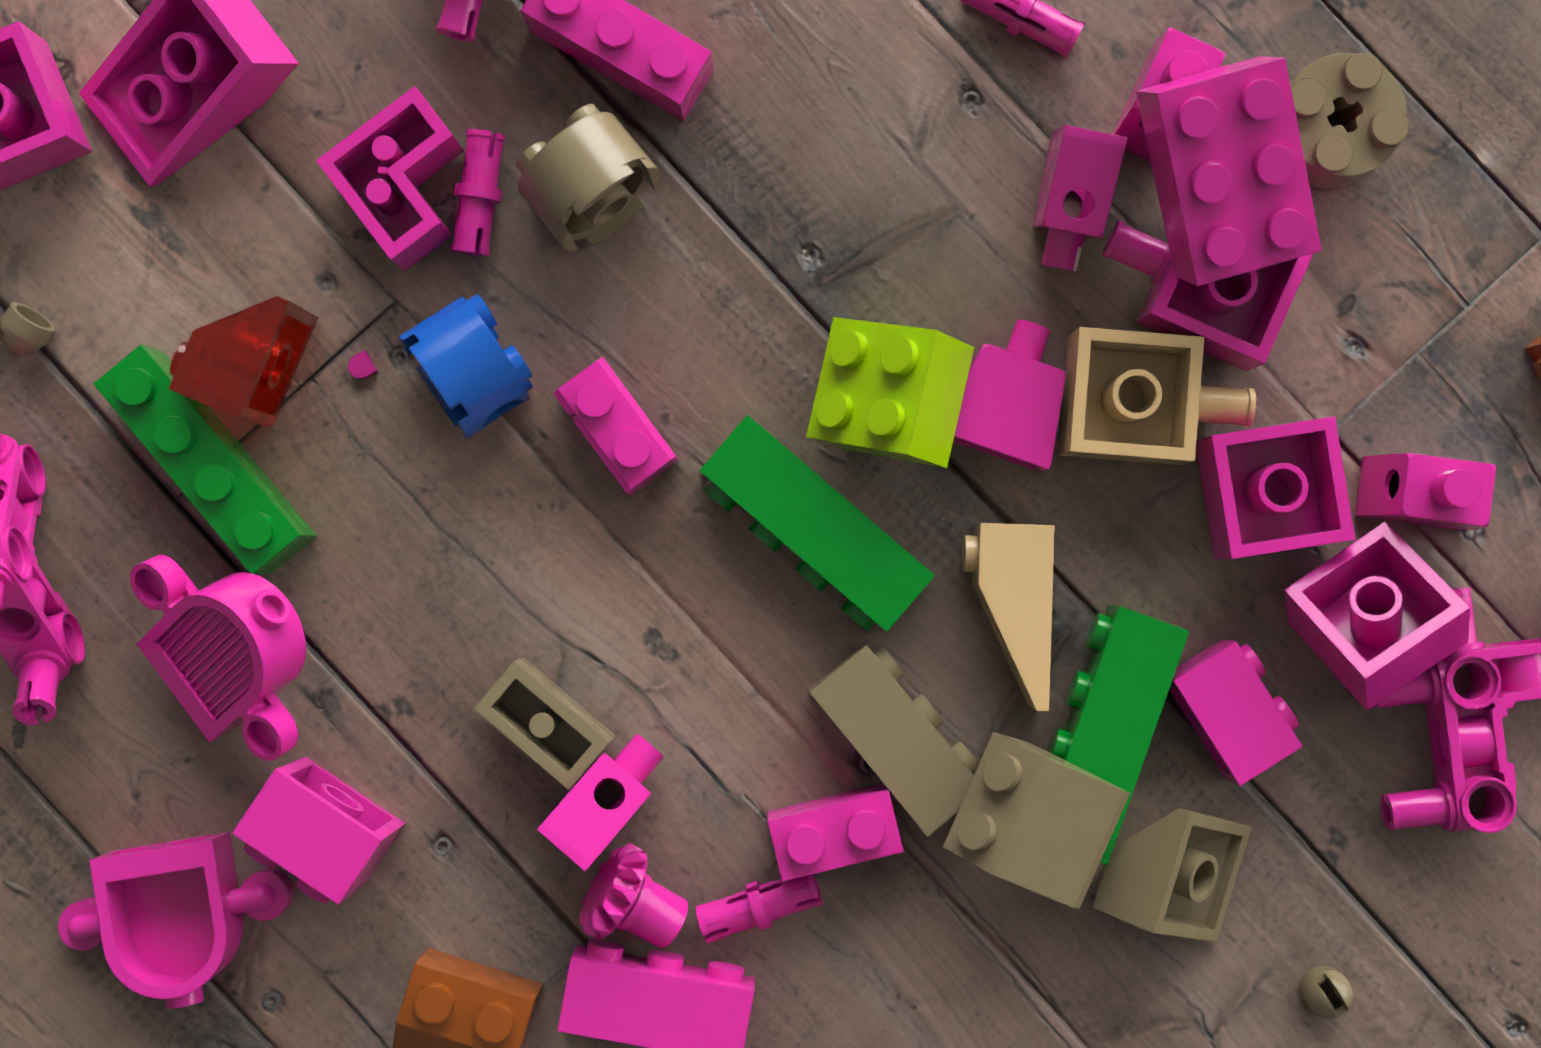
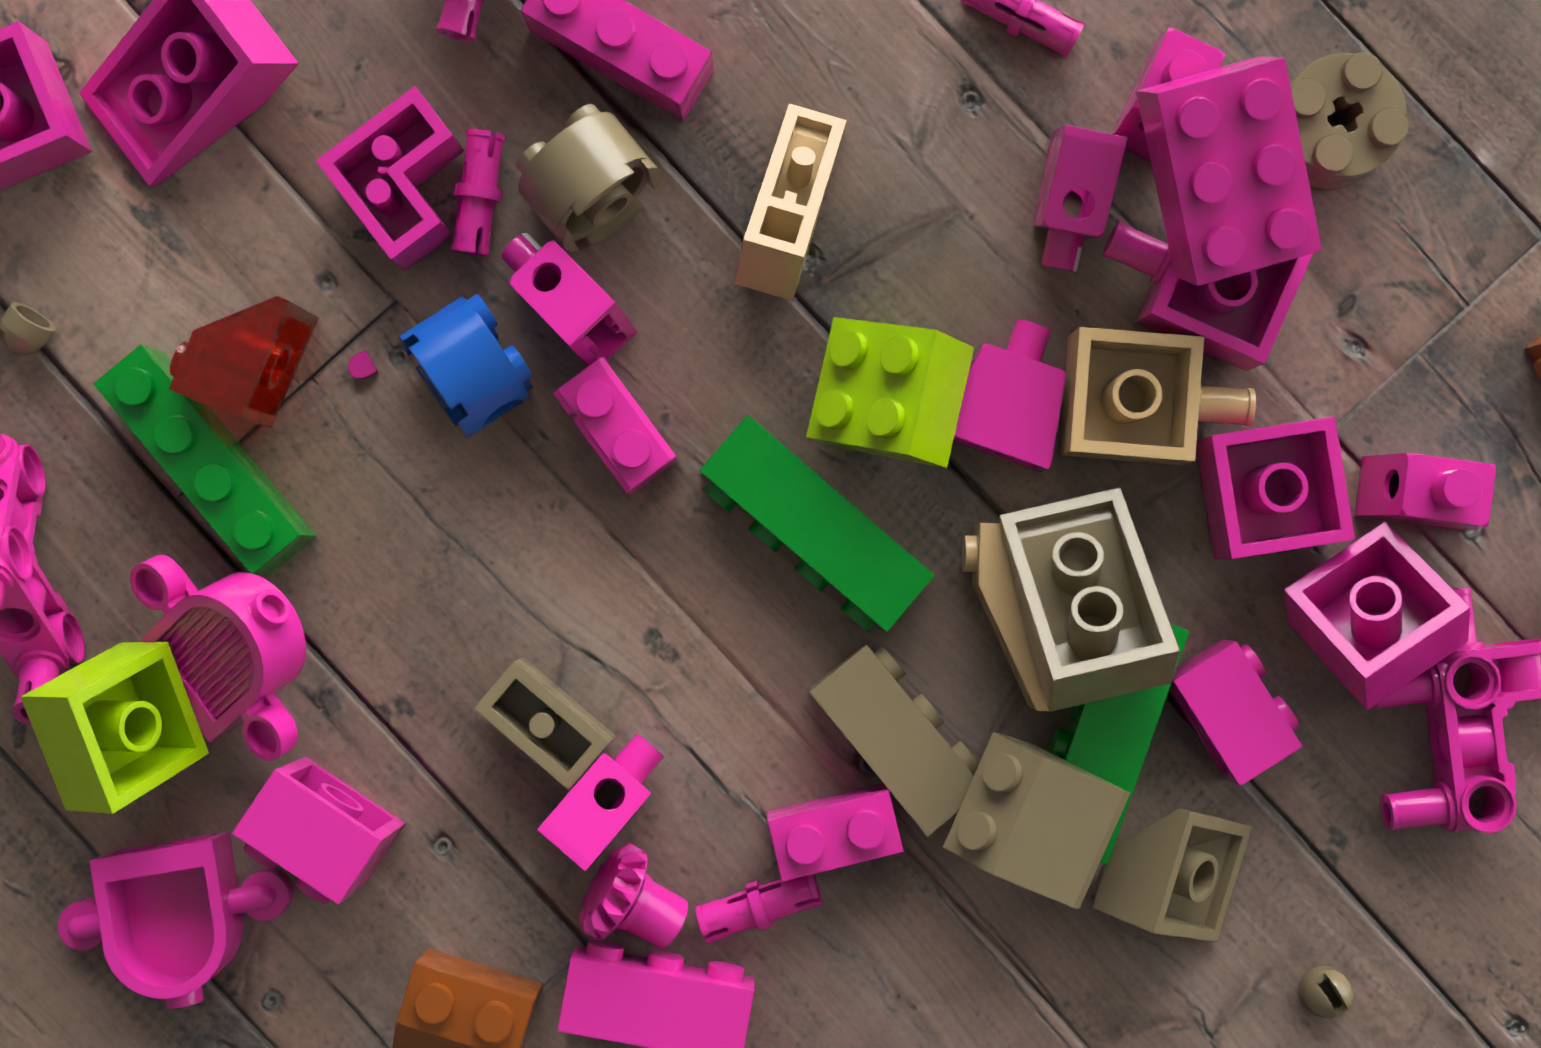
(115, 726): none -> lime brick
(567, 299): none -> dark pink torso
(789, 202): none -> tan slope
(1088, 600): none -> dark tan slope

